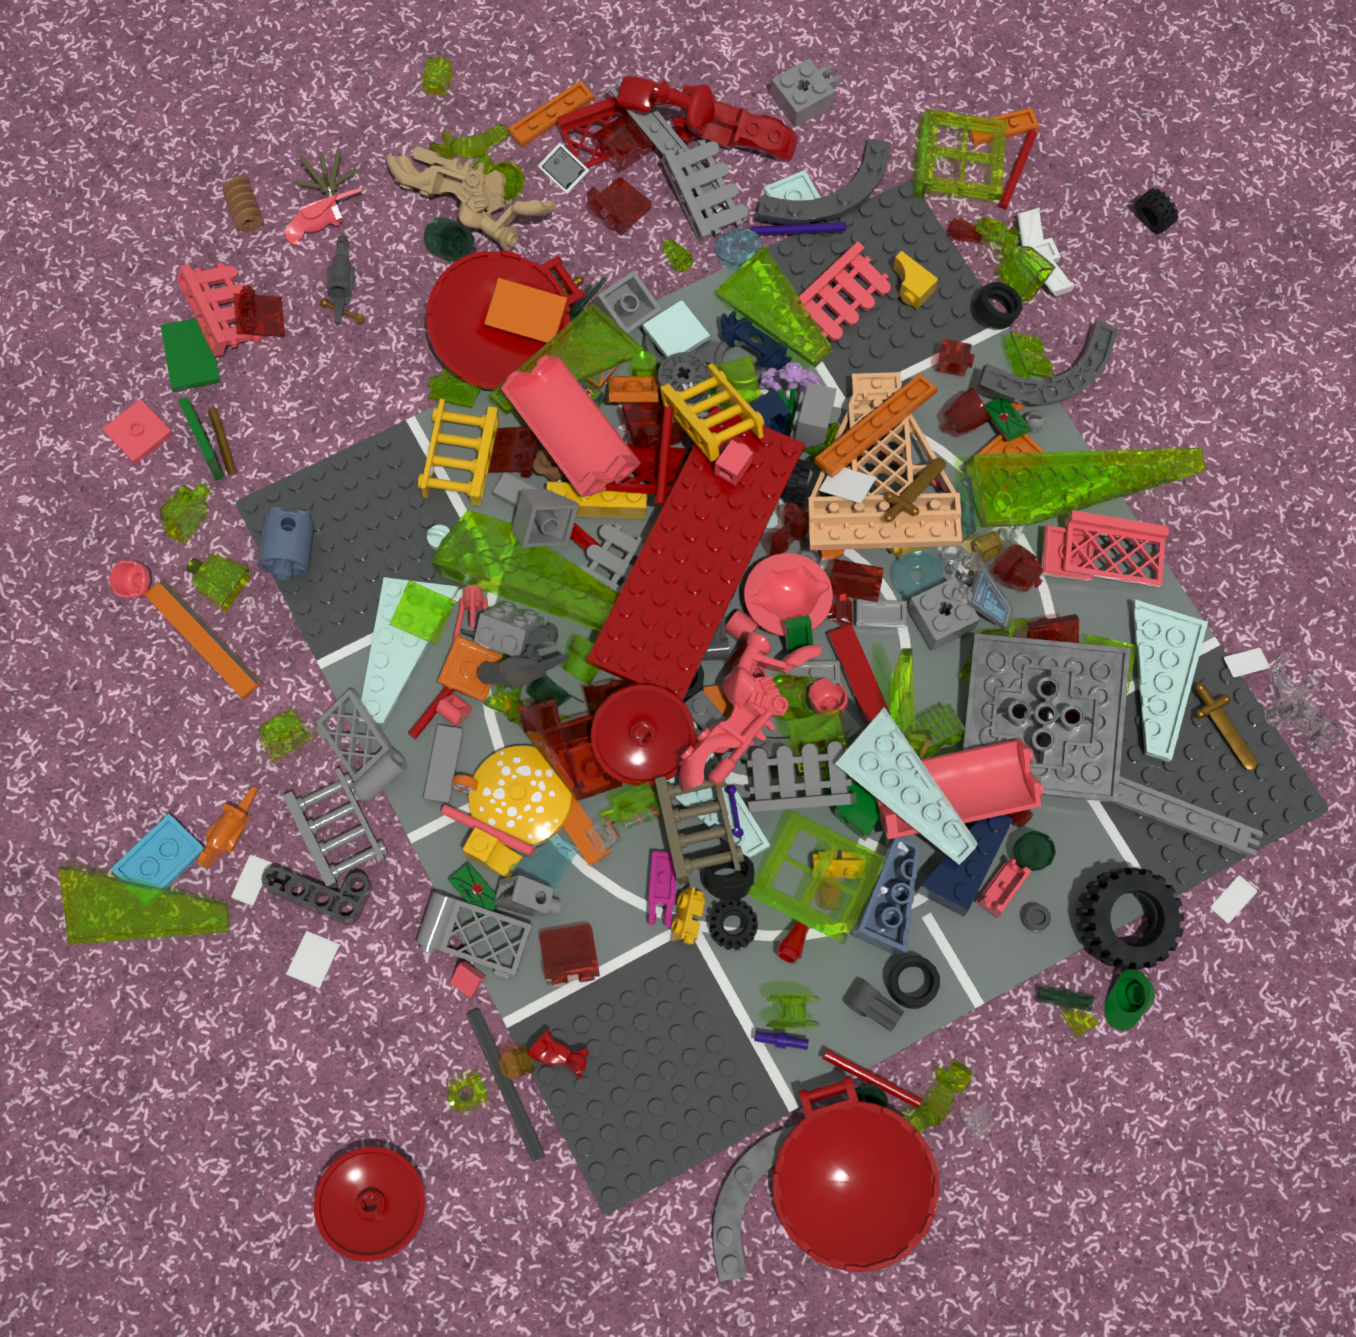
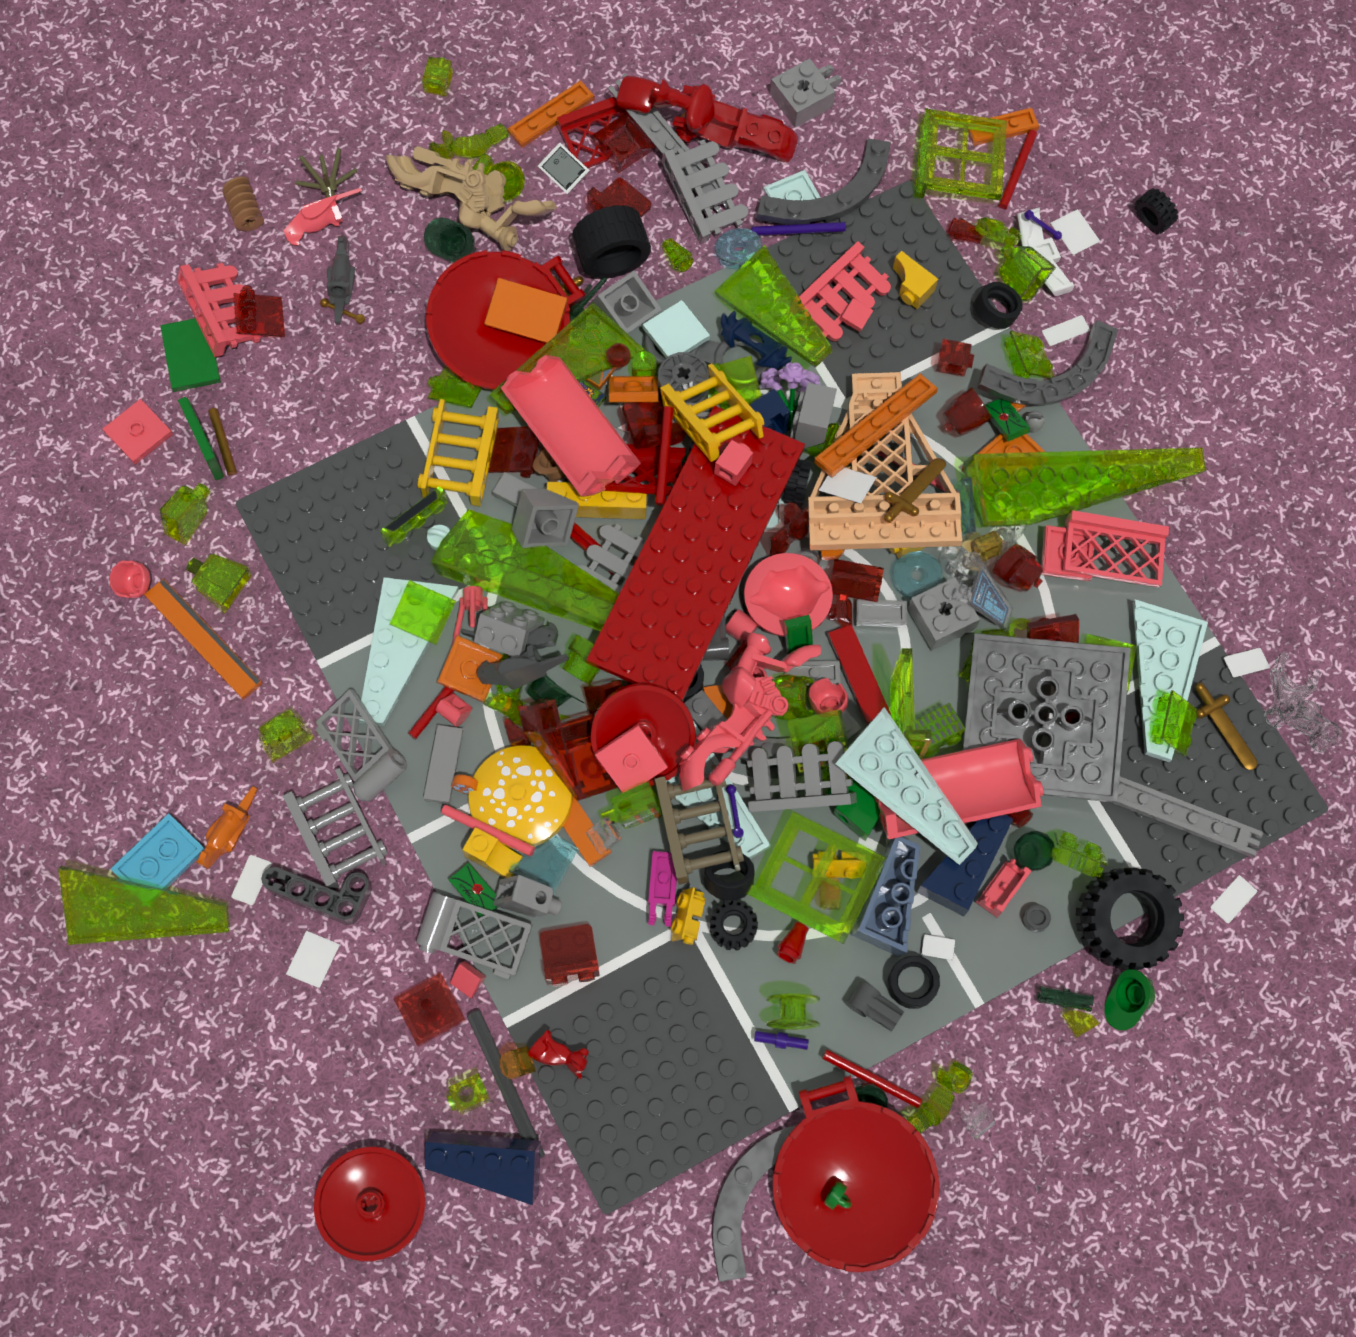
(285, 543): sand blue cylinder -> none
(414, 517): none -> clear neon green plate
(429, 1009): none -> clear red tile
(487, 1162): none -> dark blue wedge
(516, 735): none -> clear red slope
(611, 241): none -> black tyre
(618, 355): none -> clear red plate
(631, 759): none -> coral plate
(837, 1196): none -> green tile
(856, 315): none -> coral tile
(938, 947): none -> white sticker
(1029, 215): none -> dark purple hinge
(1066, 330): none -> white sticker
(1068, 844): none -> clear neon green hinge
(1075, 232): none -> white sticker
(1176, 723): none -> clear neon green hinge

